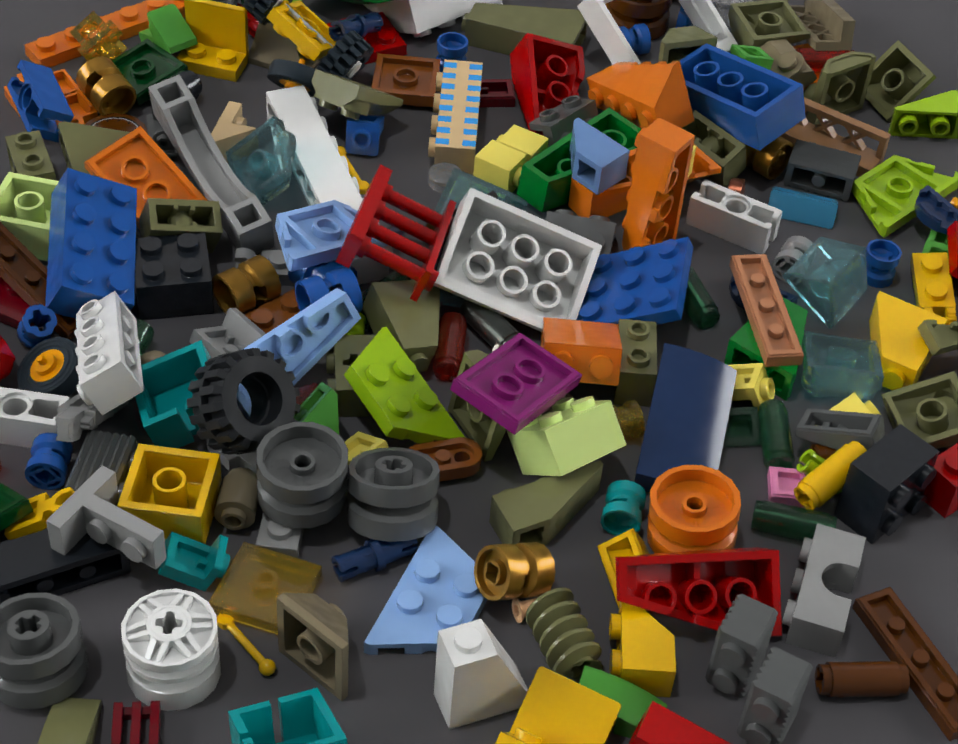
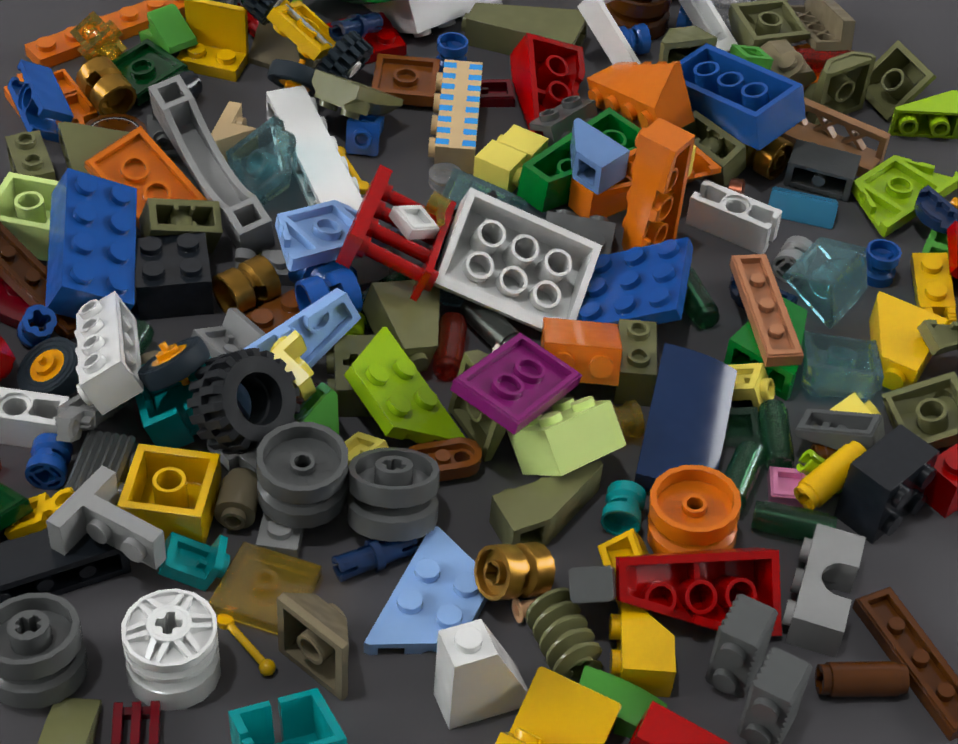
(174, 363): none -> black wheel
(290, 349): none -> light yellow bracket
(414, 222): none -> white tile
(437, 206): none -> clear yellow hand
(592, 584): none -> dark grey slope
(745, 468): none -> clear green piece

